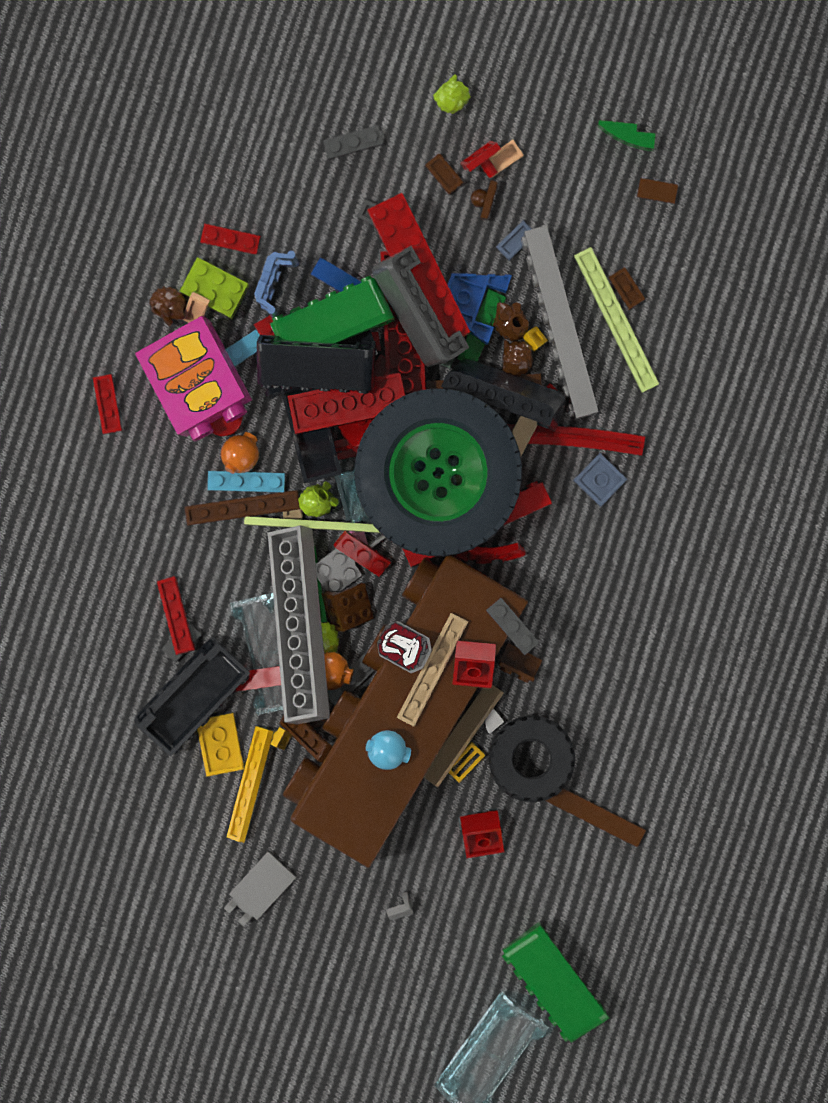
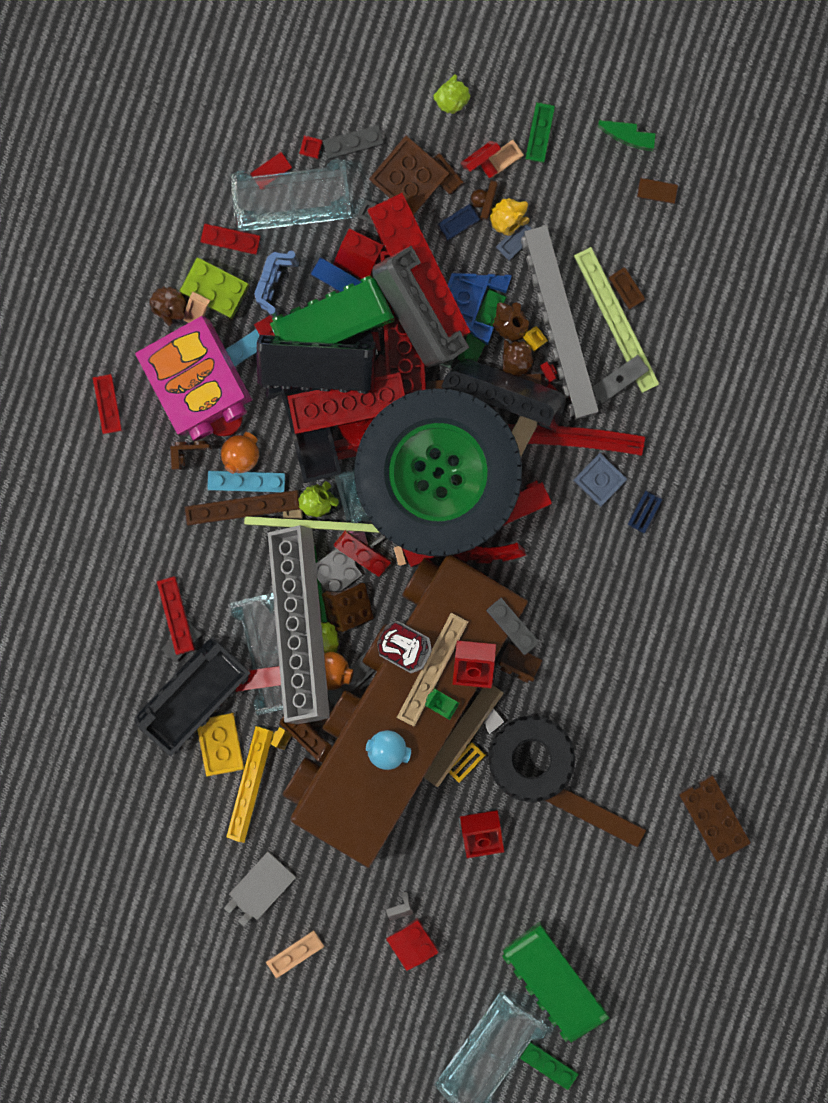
(178, 459): none -> reddish brown bracket
(275, 165): none -> red tile
(291, 197): none -> windscreen
(295, 954): none -> light nougat tile
(311, 147): none -> red tile
(358, 254): none -> red slope
(400, 556): none -> light nougat tile
(409, 172): none -> reddish brown plate
(412, 944): none -> red slope
(441, 704): none -> green bracket
(458, 222): none -> dark blue tile
(508, 216): none -> yellow animal
(540, 132): none -> green plate
(548, 371): none -> red plate
(549, 1065): none -> green plate
(610, 385): none -> dark grey tile
(652, 497): none -> dark blue tile
(714, 818): none -> reddish brown piece

